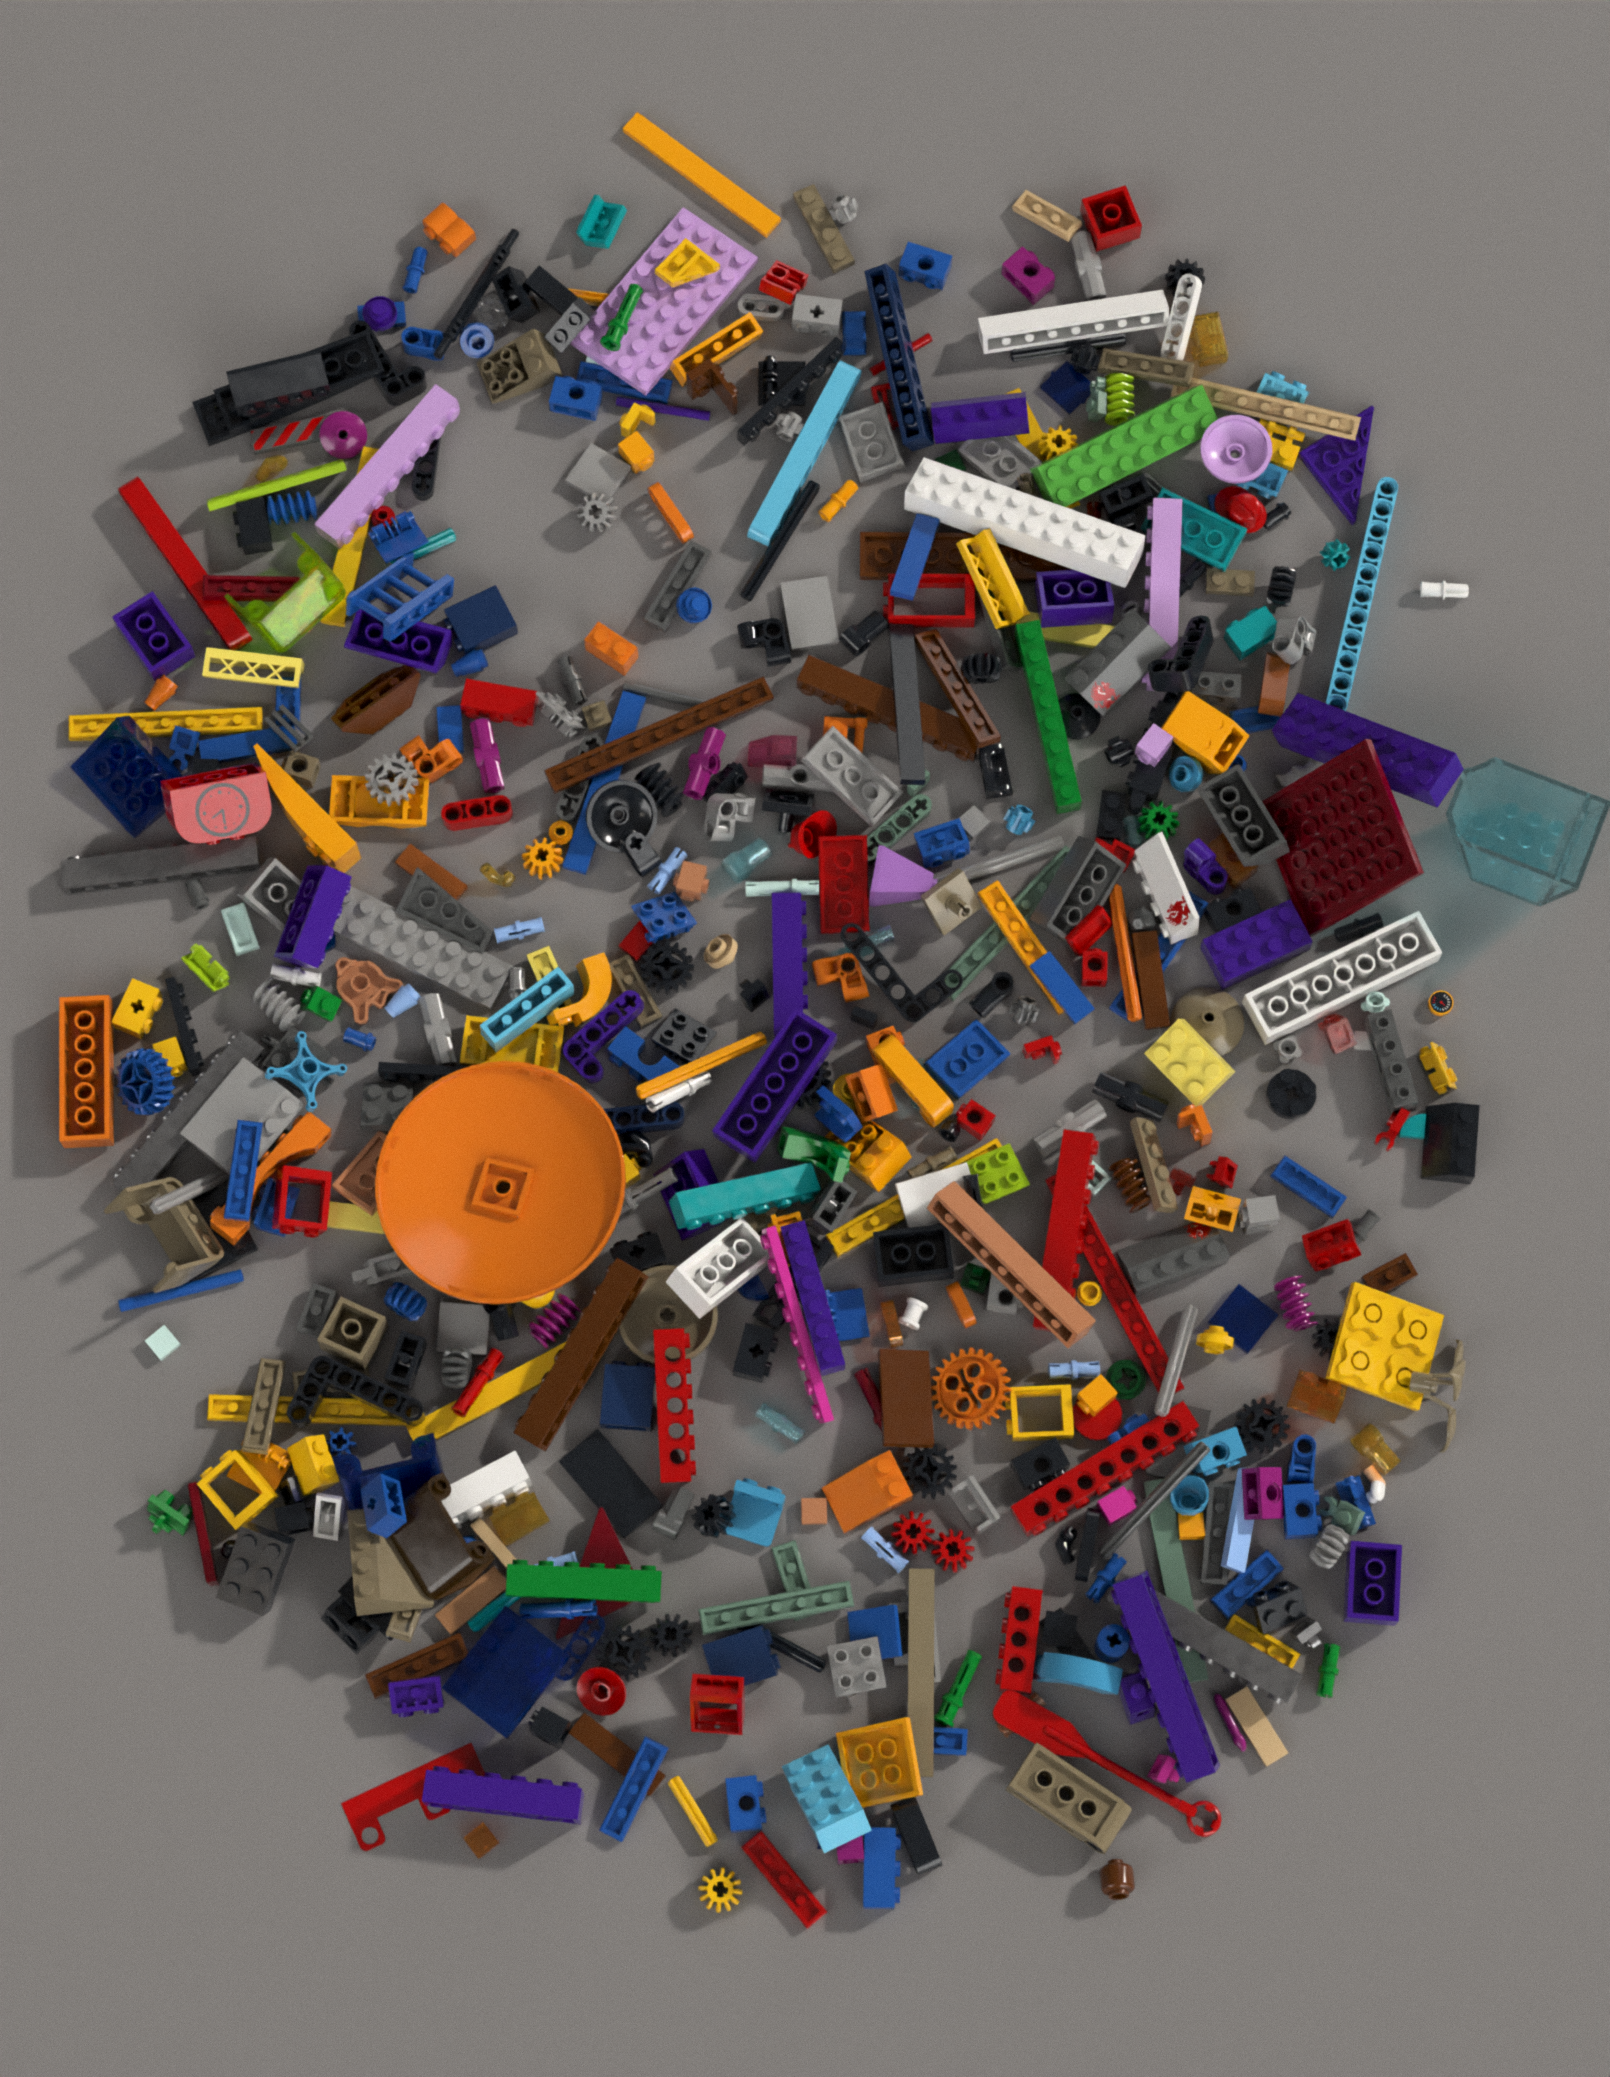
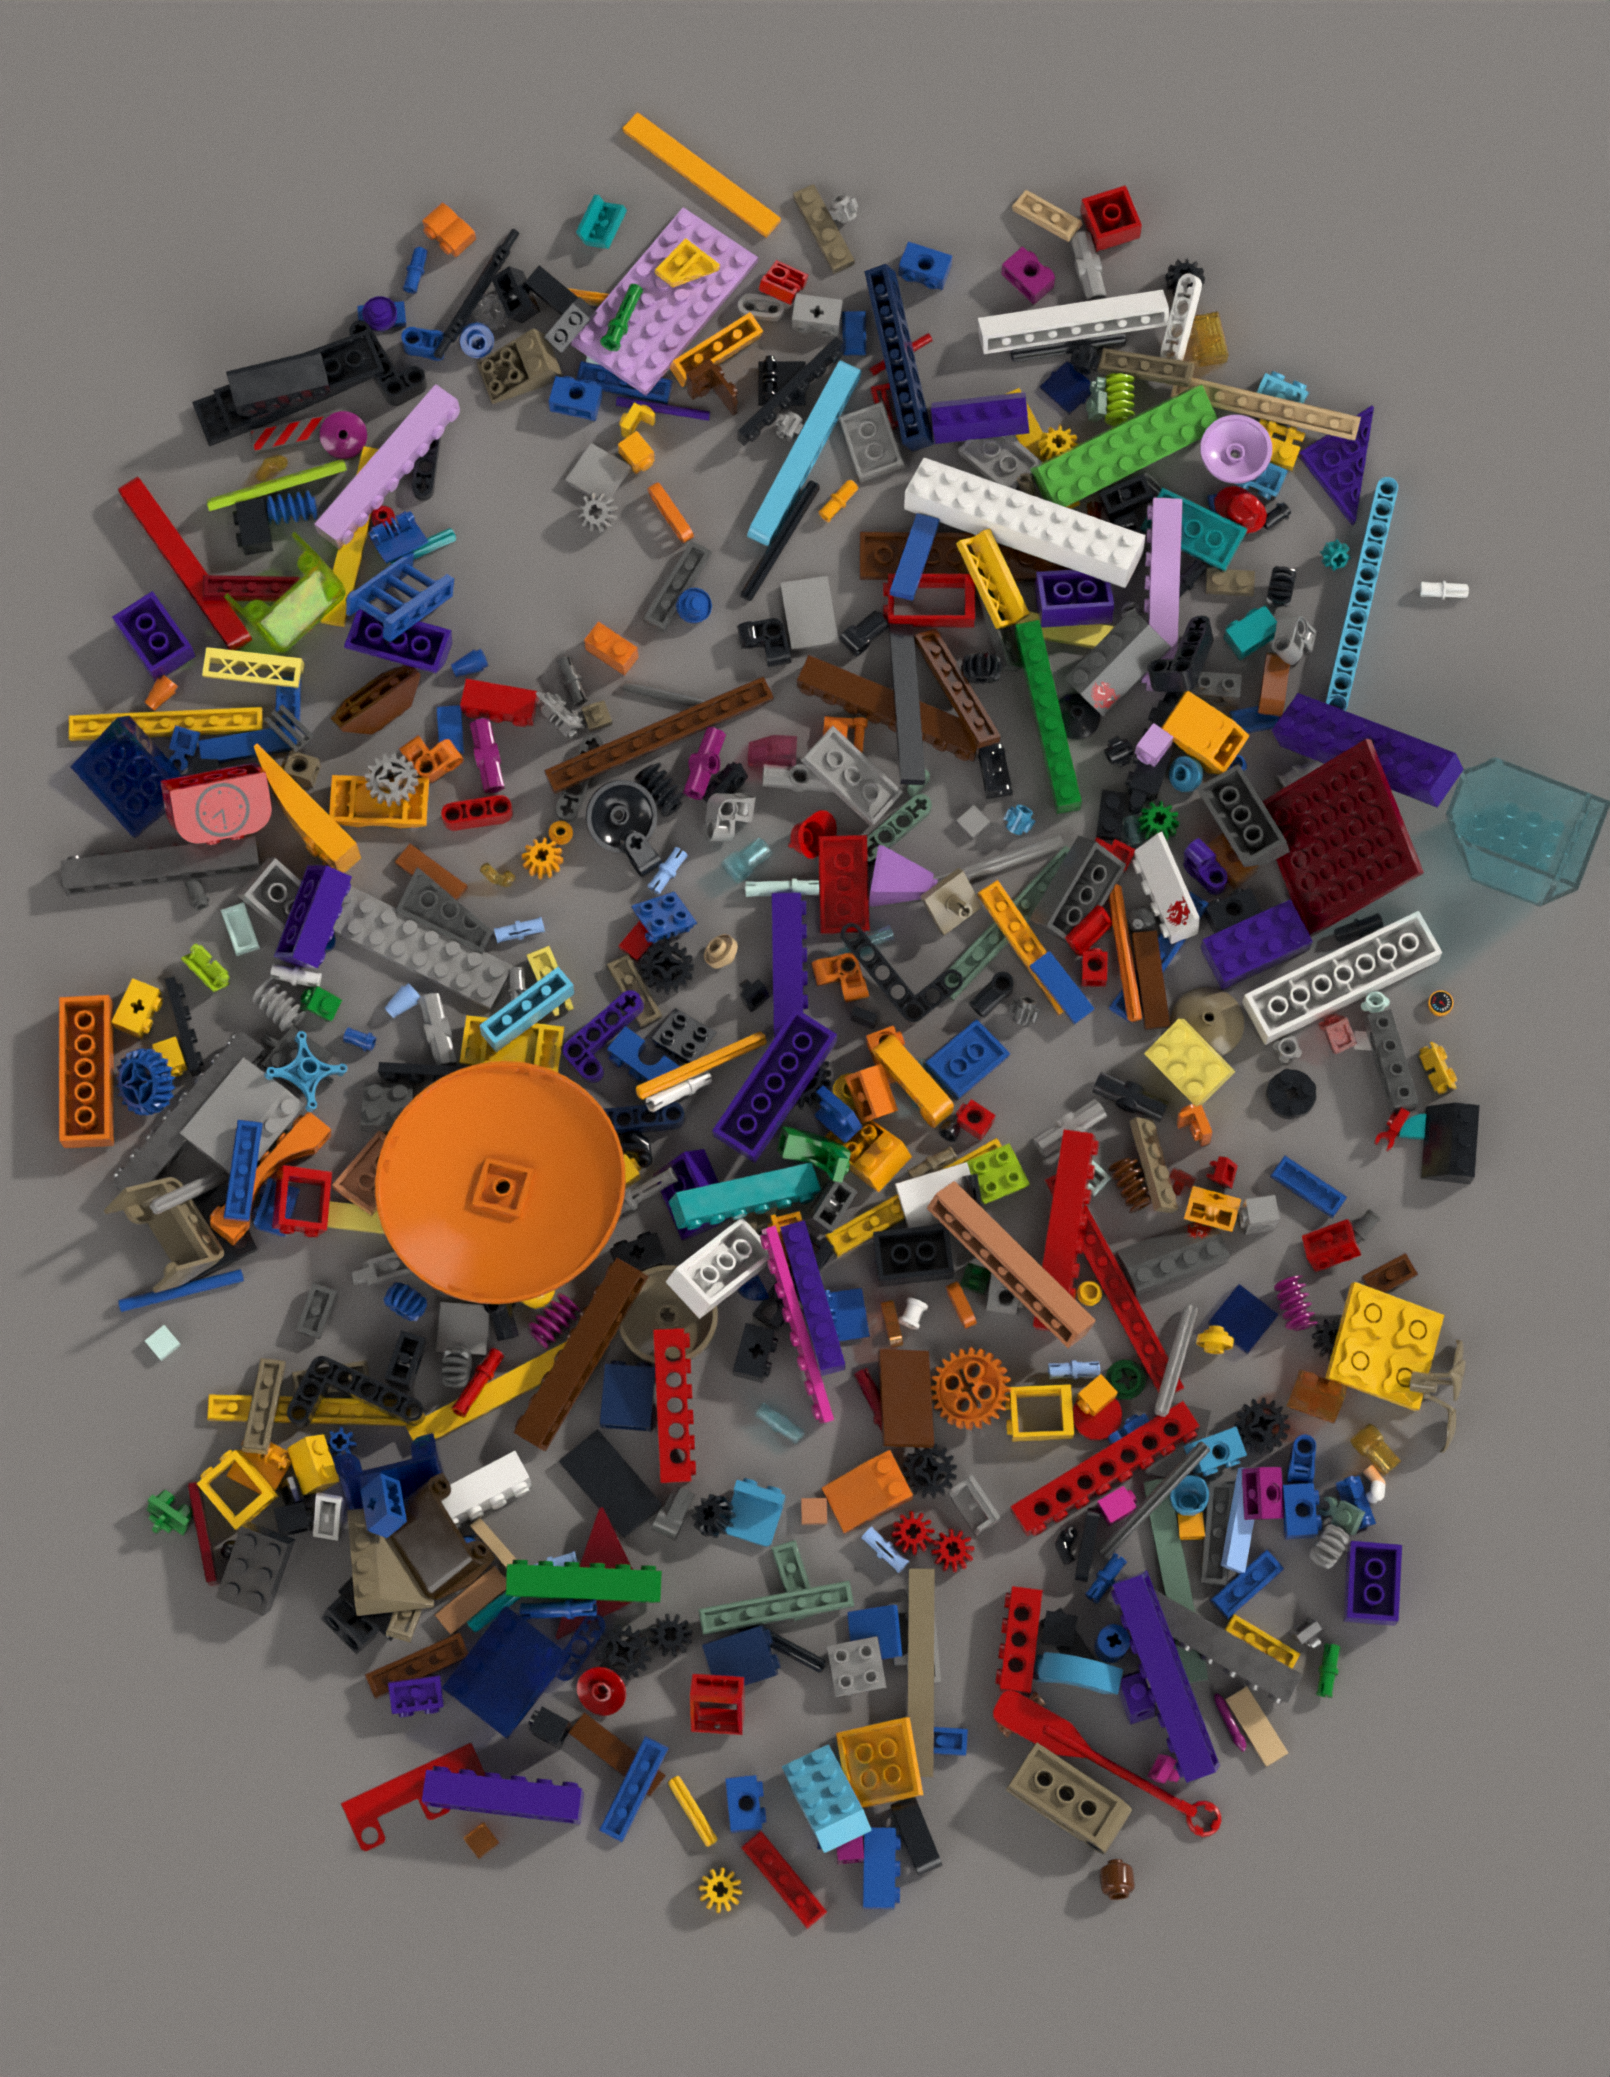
(352, 1333): dark tan brick -> none
(362, 986): nougat tile -> none
(480, 621): dark blue brick -> none
(519, 1518): clear yellow bracket -> none
(596, 982): light orange arch -> none
(624, 722): blue tile -> none
(691, 881): nougat brick -> none
(787, 804): black tile -> none
(942, 843): blue bracket -> none
(952, 459): dark green tile -> none
(953, 1699): green pin -> none
(1038, 1049): red bracket -> none
(1049, 1452): black brick -> none
(1277, 1606): black bracket -> none

